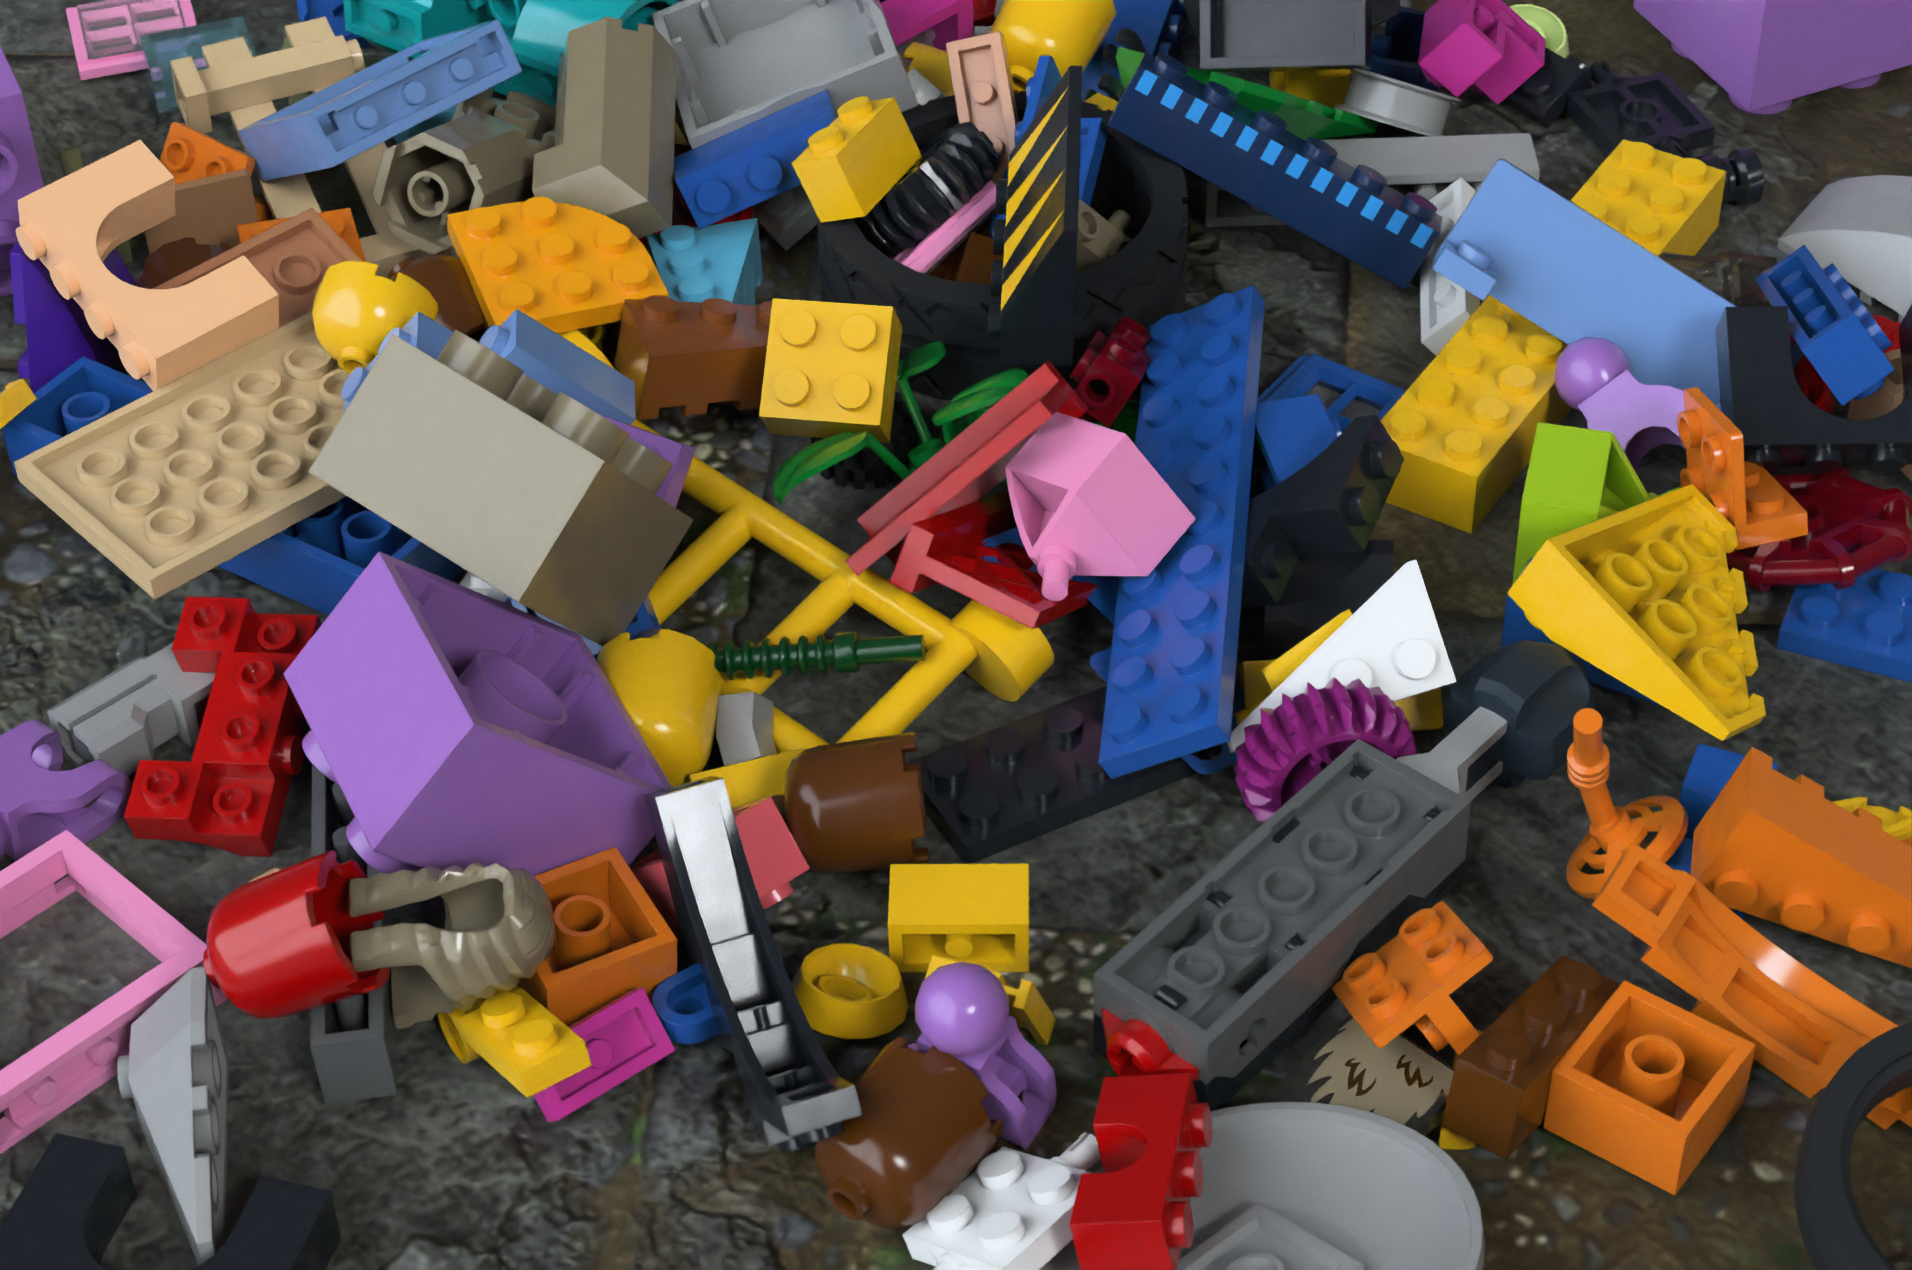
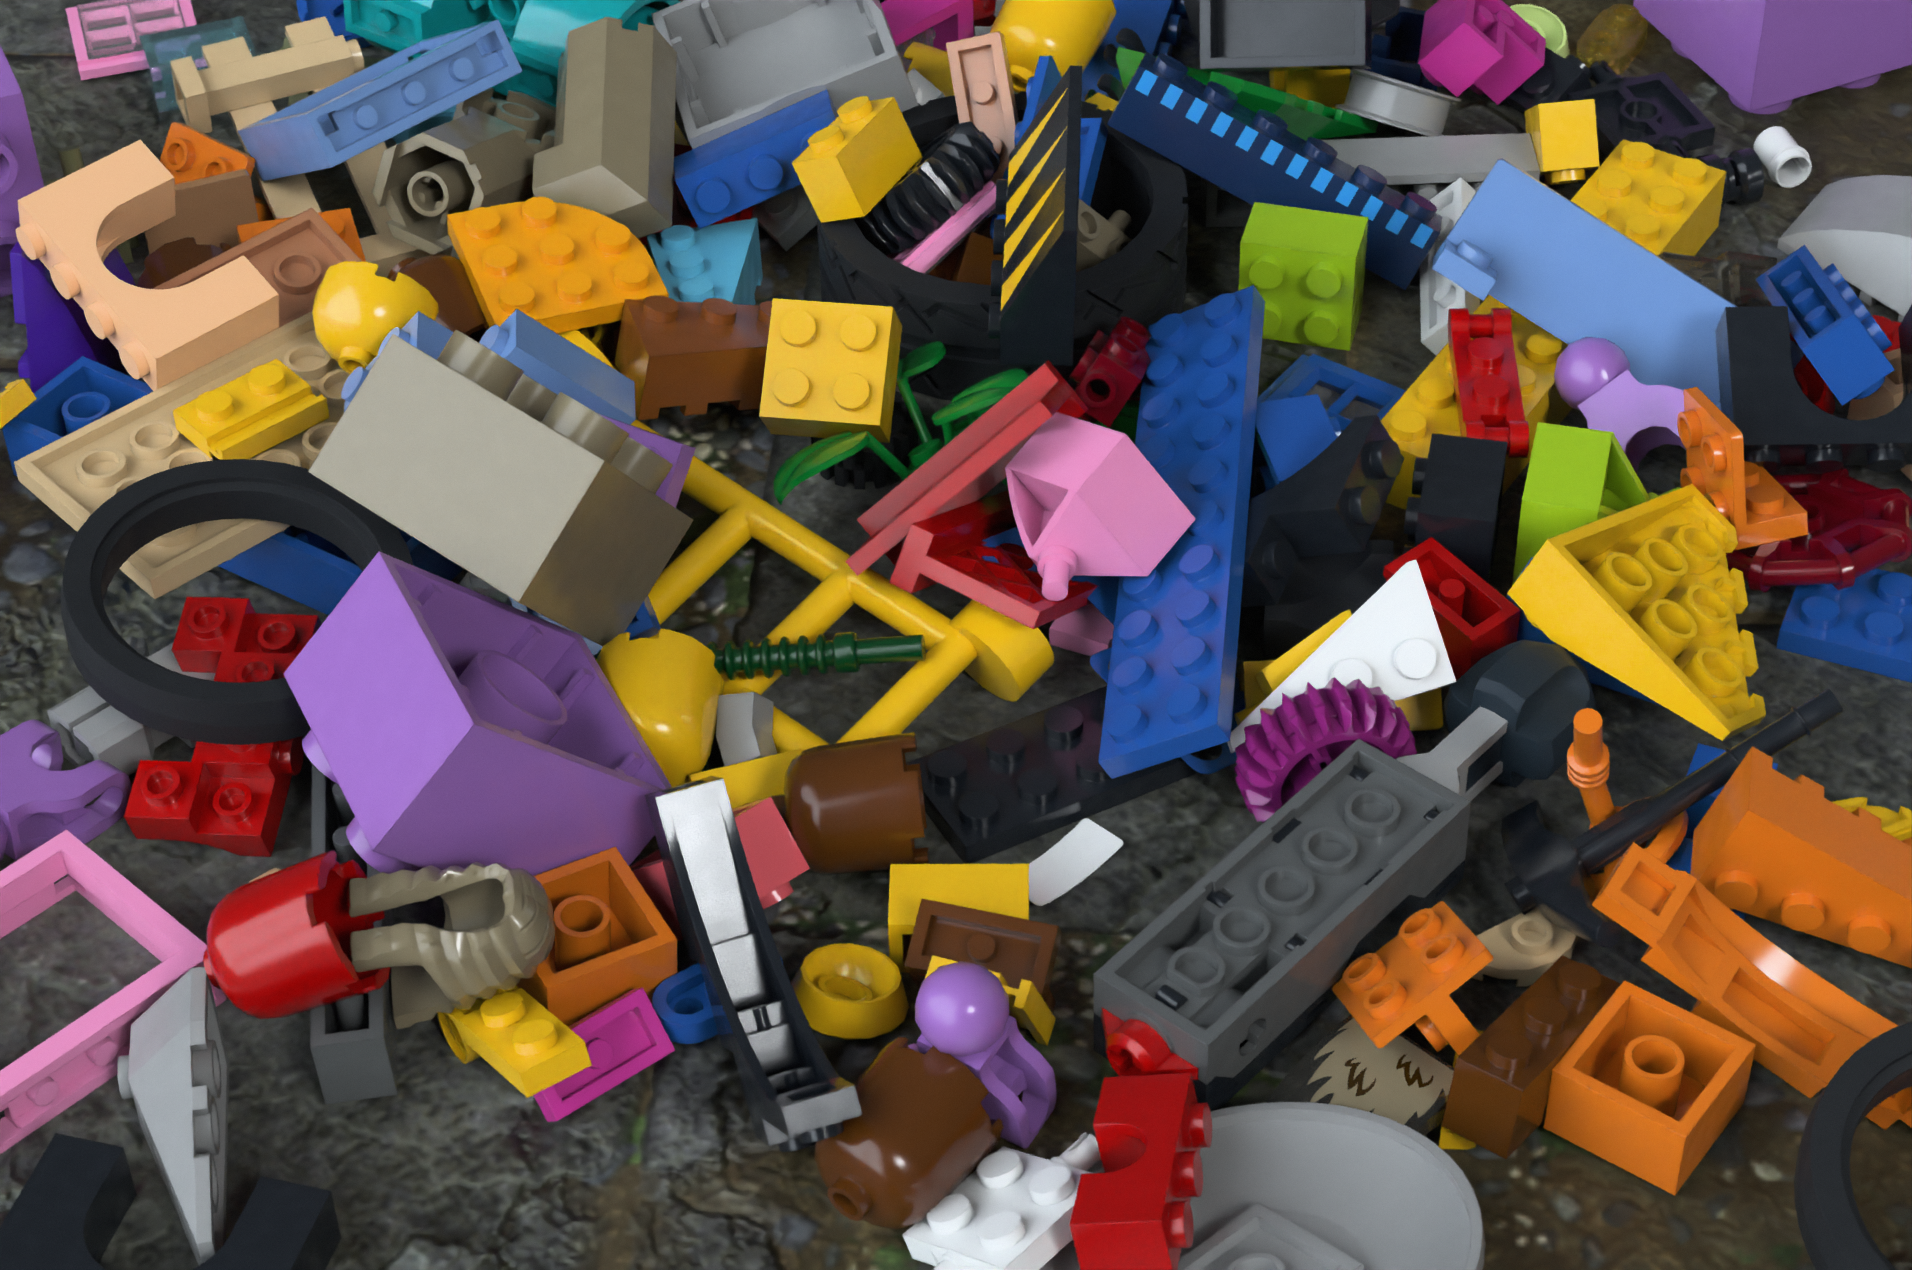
(170, 501): none -> black tyre
(251, 413): none -> yellow plate
(996, 941): none -> reddish brown panel
(1070, 861): none -> white sticker
(1082, 631): none -> bright pink tile
(1307, 273): none -> lime brick
(1458, 499): none -> black brick
(1467, 609): none -> red slope
(1487, 378): none -> red plate
(1525, 947): none -> tan plate
(1558, 872): none -> black piece
(1564, 139): none -> yellow brick
(1614, 37): none -> clear yellow plate
(1783, 157): none -> white piece

